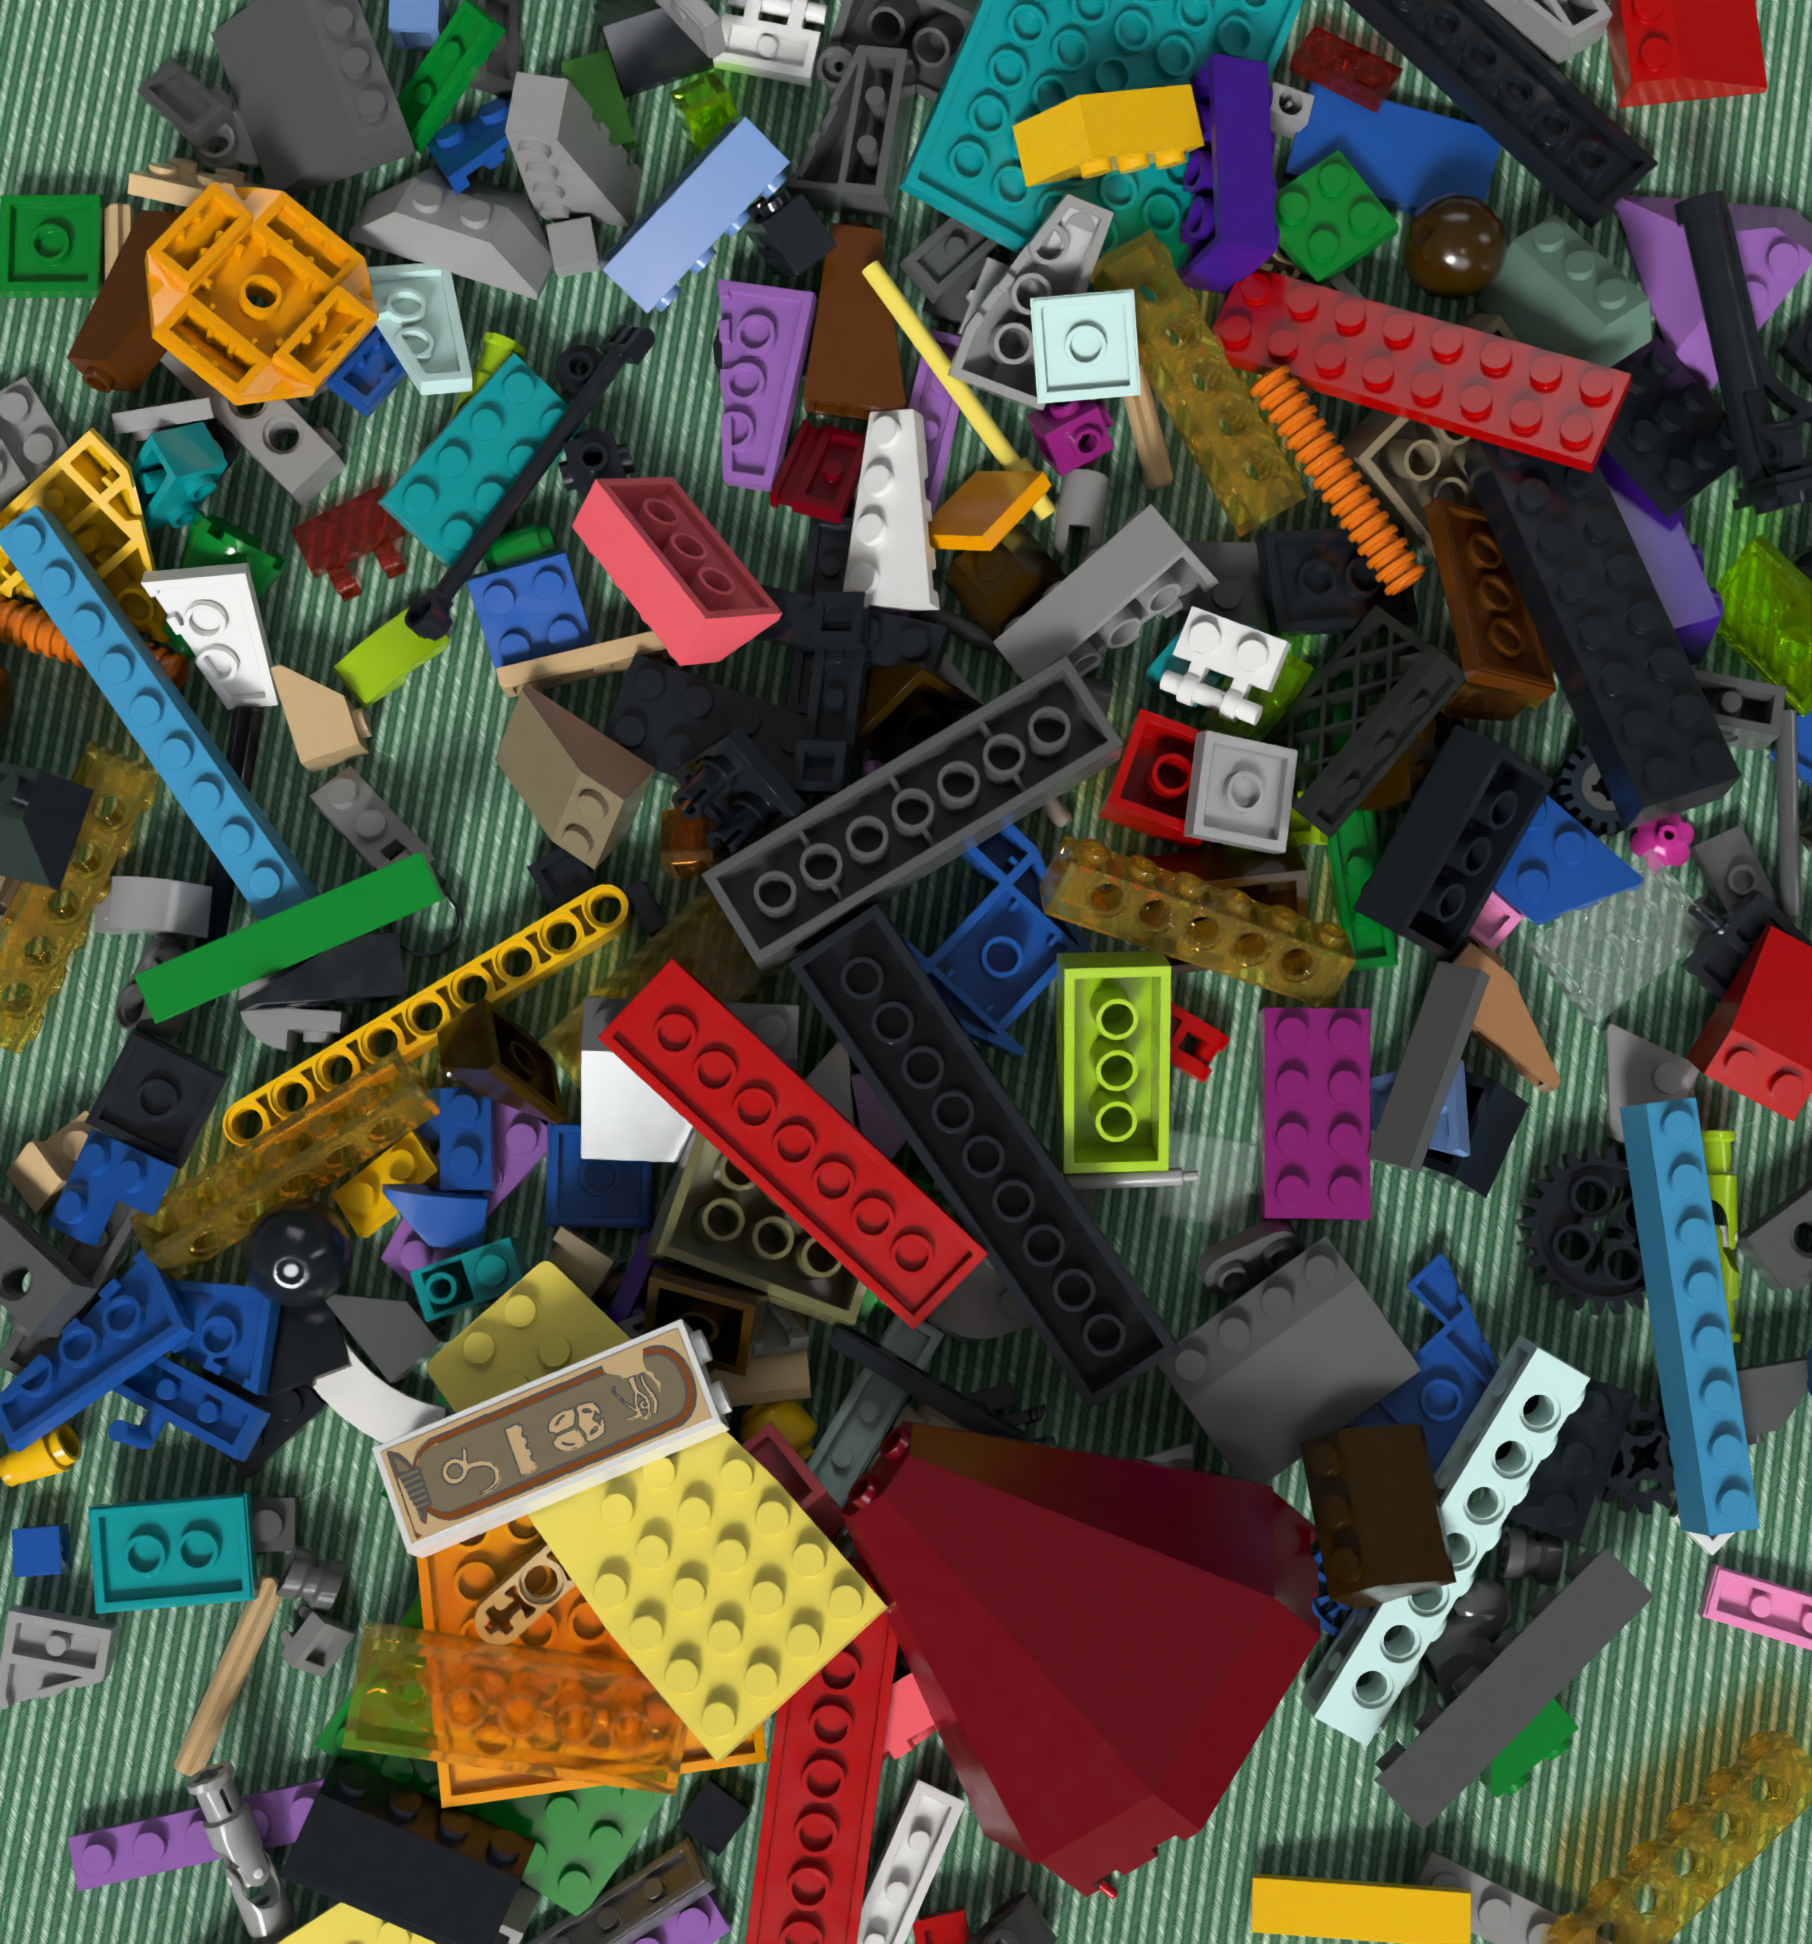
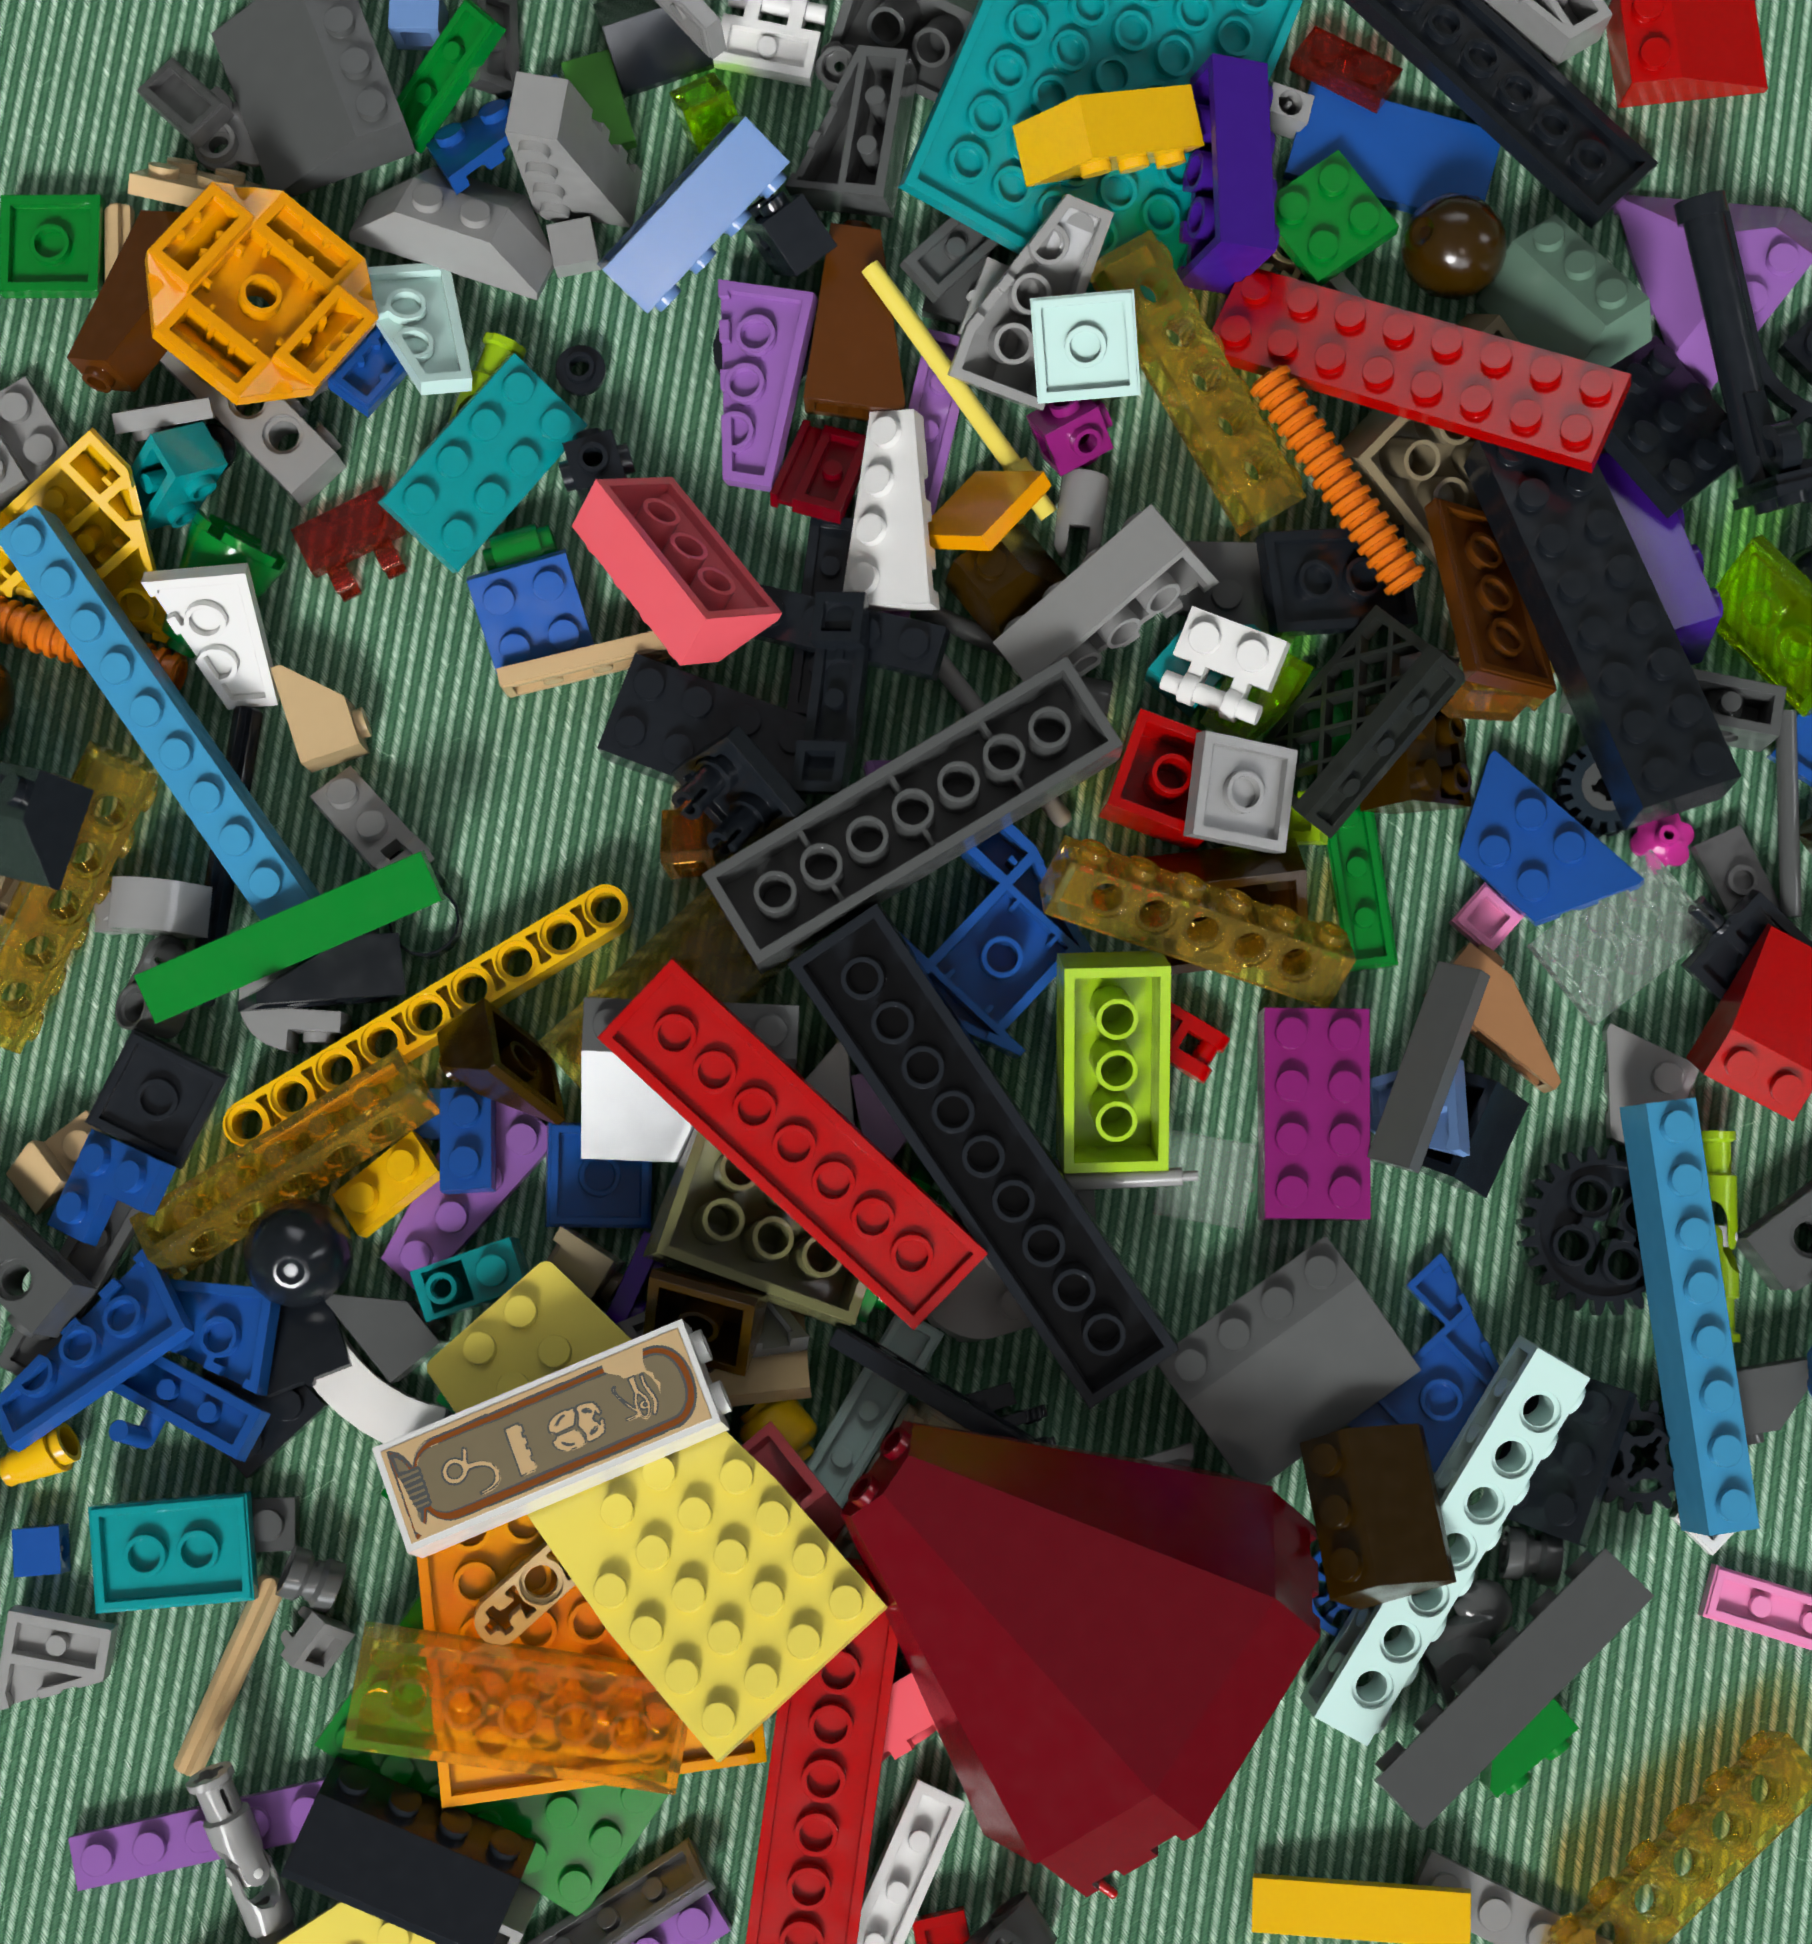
(385, 659): lime slope -> none
(430, 613): black hinge -> none
(441, 1217): blue slope -> none
(561, 877): black plate -> none
(572, 777): dark tan slope -> none
(647, 907): black tile -> none
(714, 1816): black tile -> none
(908, 707): dark brown slope -> none
(1148, 437): tan axle -> none
(1248, 1256): dark grey plate -> none
(1453, 843): black brick -> none

